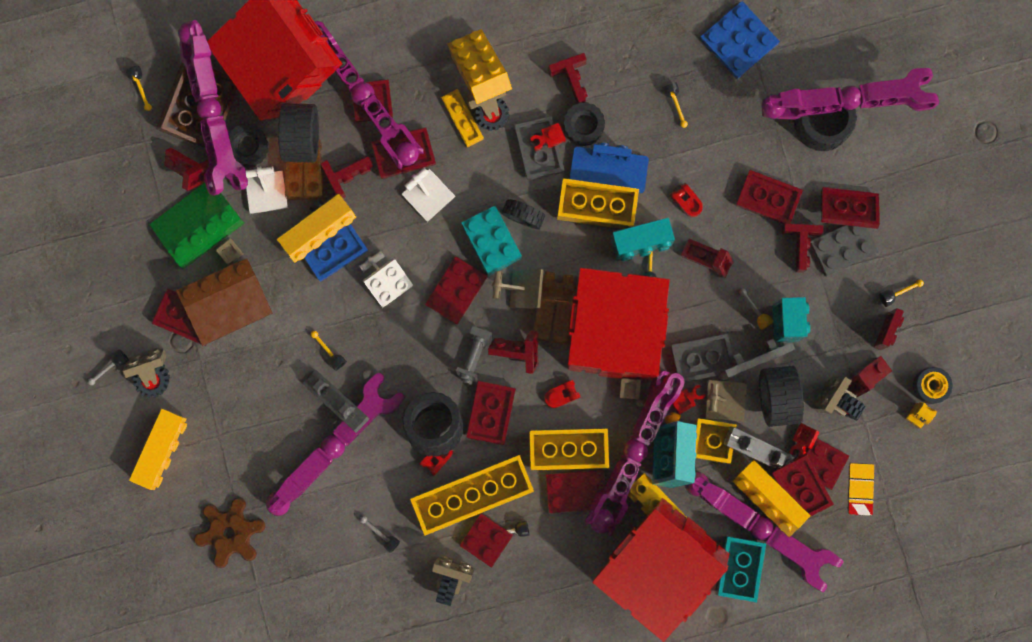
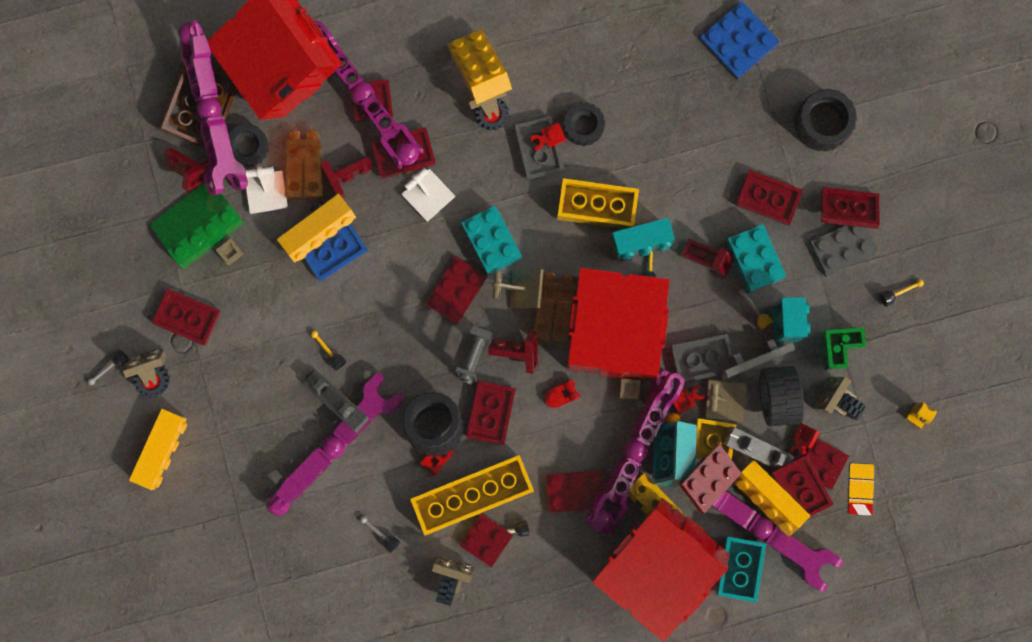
(135, 74): hinge -> none
(224, 302): reddish brown slope -> none
(242, 529): reddish brown plate -> none
(298, 132): black tyre -> none
(387, 281): white plate -> none
(462, 118): yellow tile -> none
(523, 214): black tyre -> none
(569, 449): yellow brick -> none
(573, 76): dark red bracket -> none
(610, 166): blue bracket -> none
(672, 91): hinge -> none
(691, 207): red plate -> none
(709, 478): none -> plate
(755, 258): none -> teal brick
(800, 103): magenta piece -> none
(803, 242): dark red bracket -> none
(837, 342): none -> green brick
(869, 376): dark red bracket -> none
(887, 333): dark red plate -> none
(943, 385): wheel -> none

